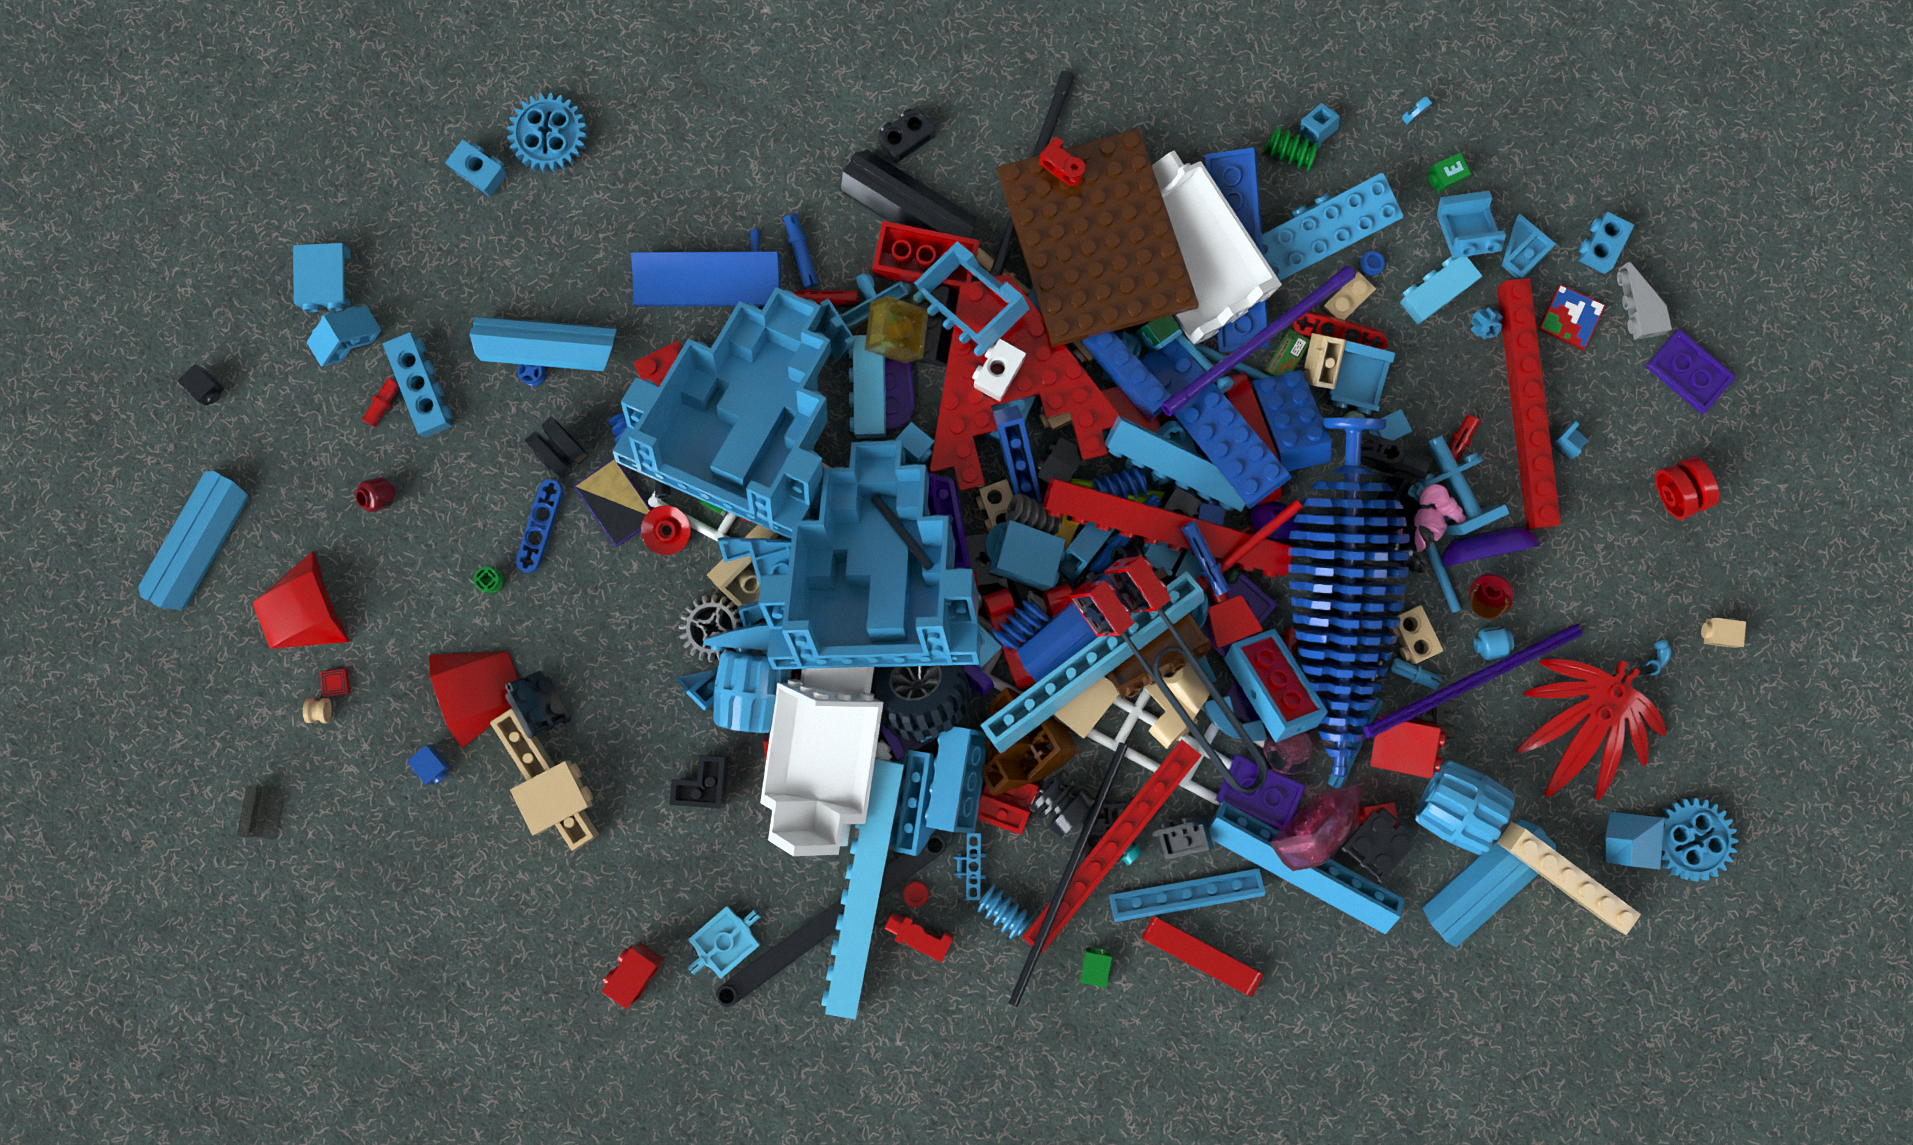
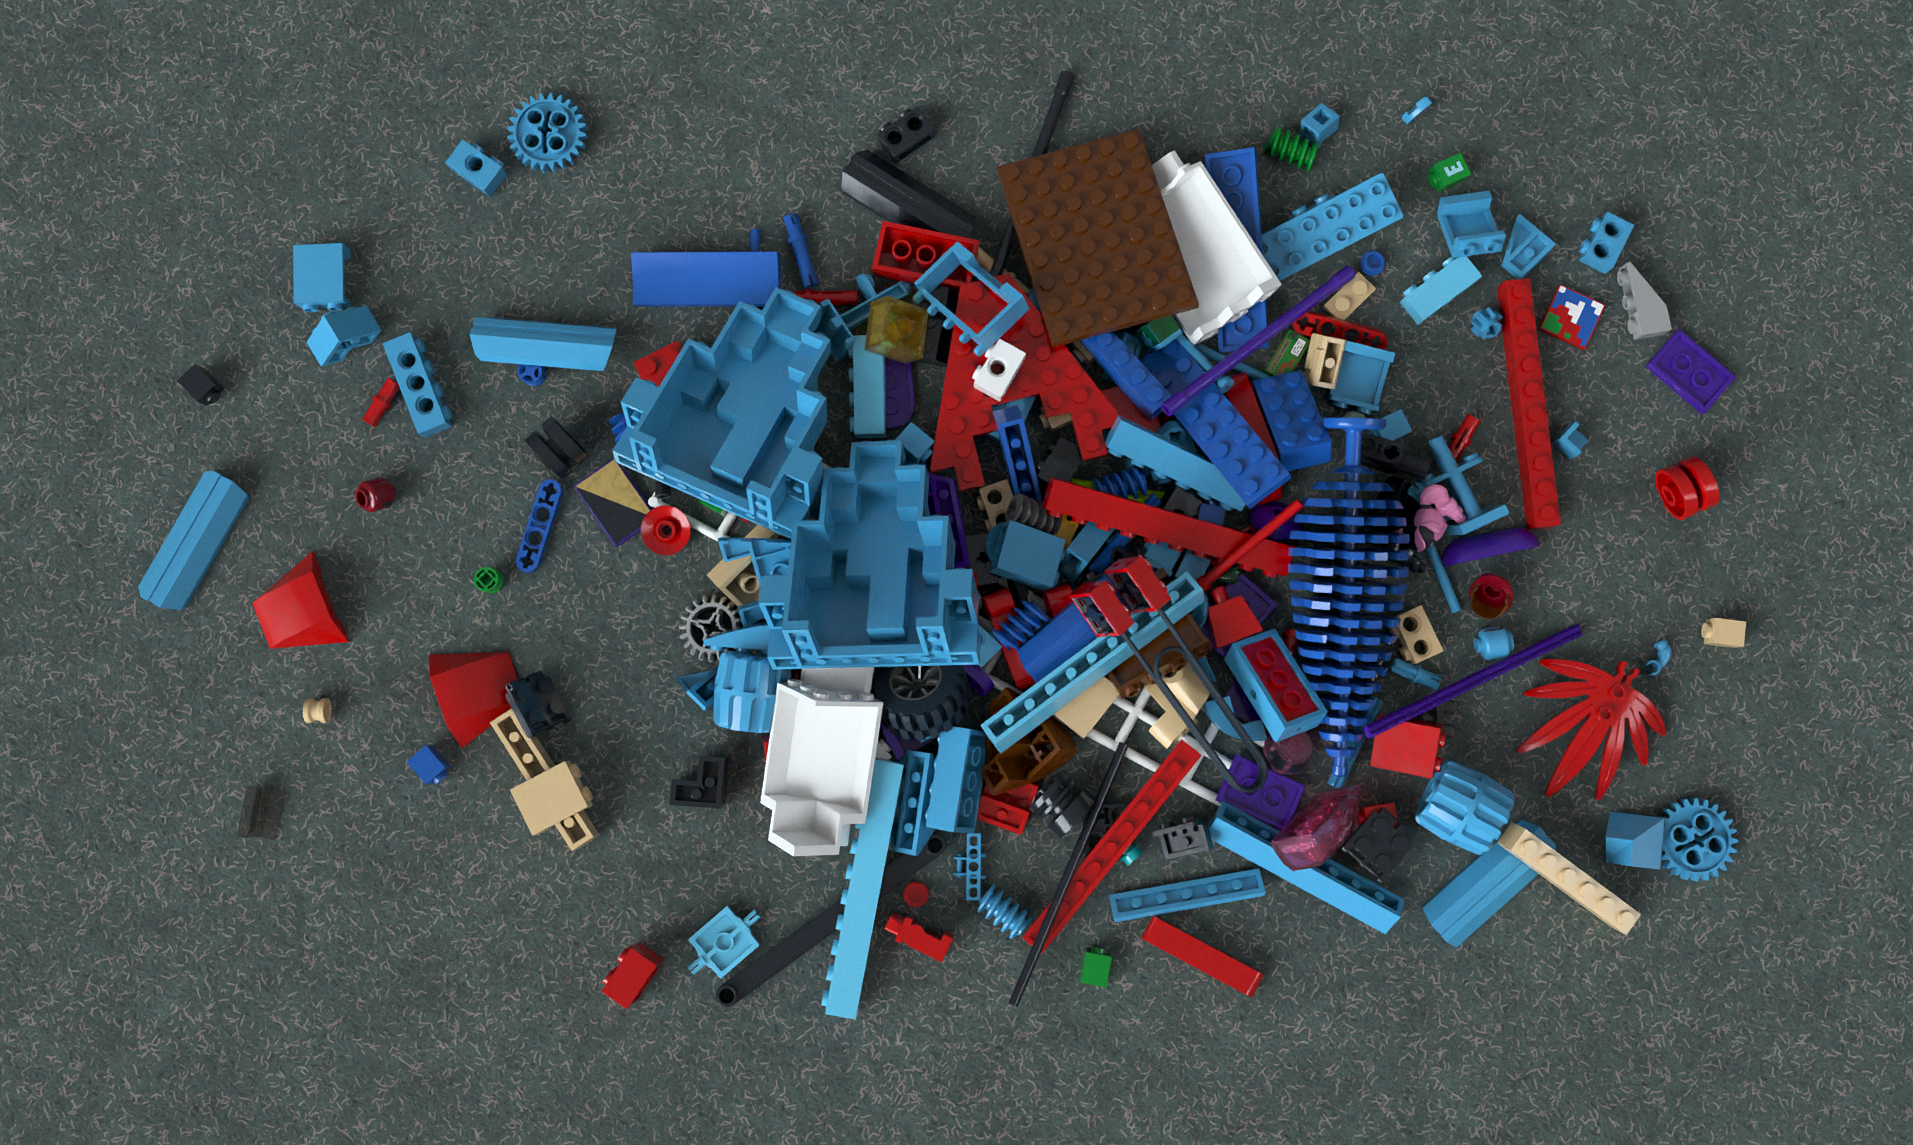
(335, 682): tile -> none
(902, 532): black bar -> none
(1062, 164): red leg -> none
(1203, 554): blue pin -> none

